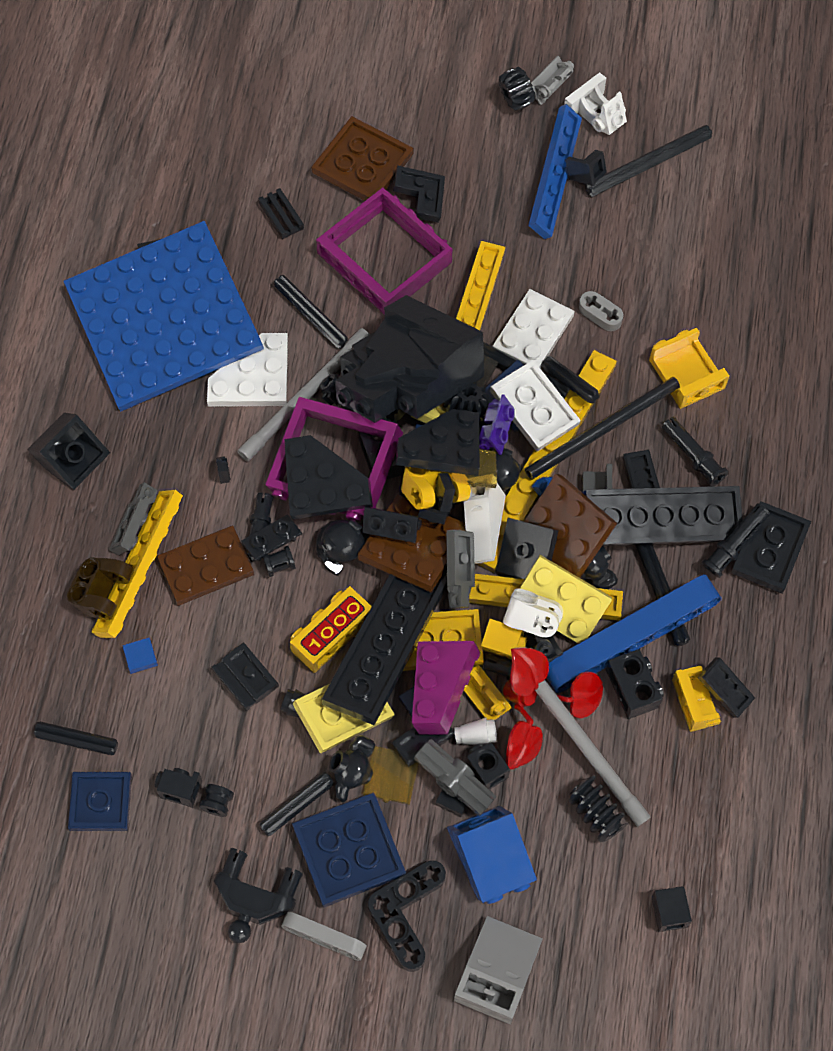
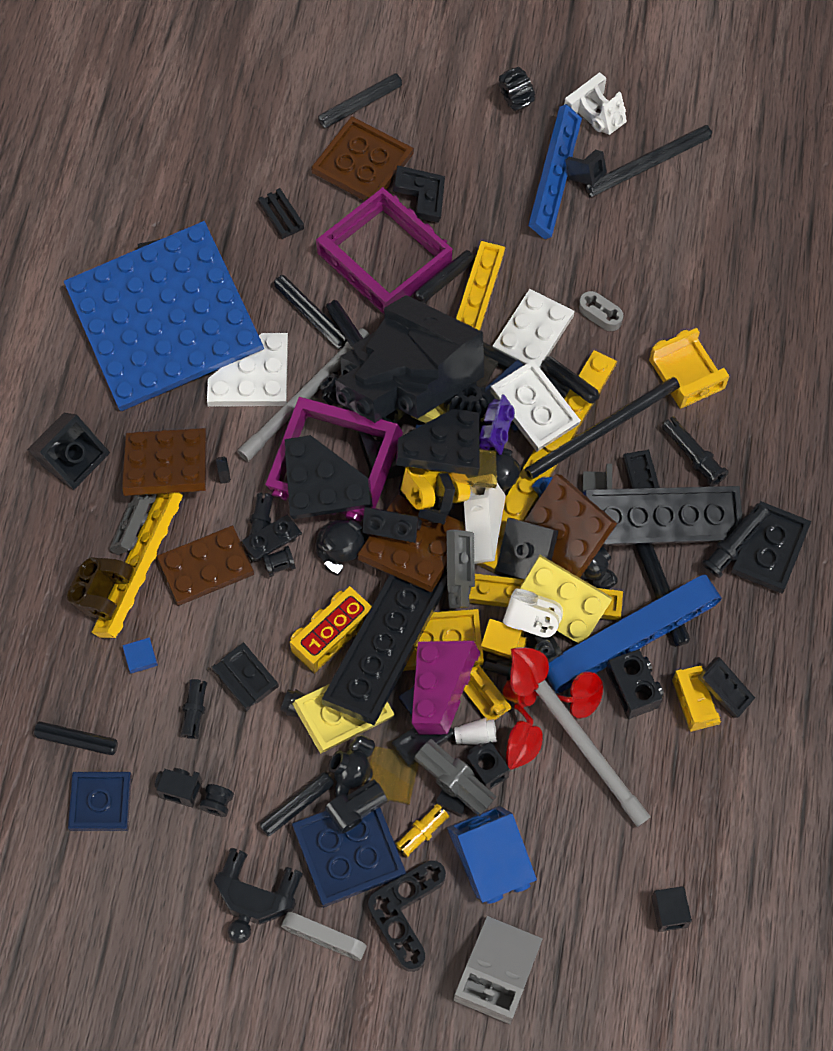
(165, 462): none -> reddish brown plate
(193, 709): none -> black pin
(343, 322): none -> black axle
(349, 810): none -> black piece
(360, 100): none -> black axle
(422, 830): none -> yellow pin
(444, 276): none -> black axle
(551, 78): light grey hinge -> none
(597, 809): black piece -> none

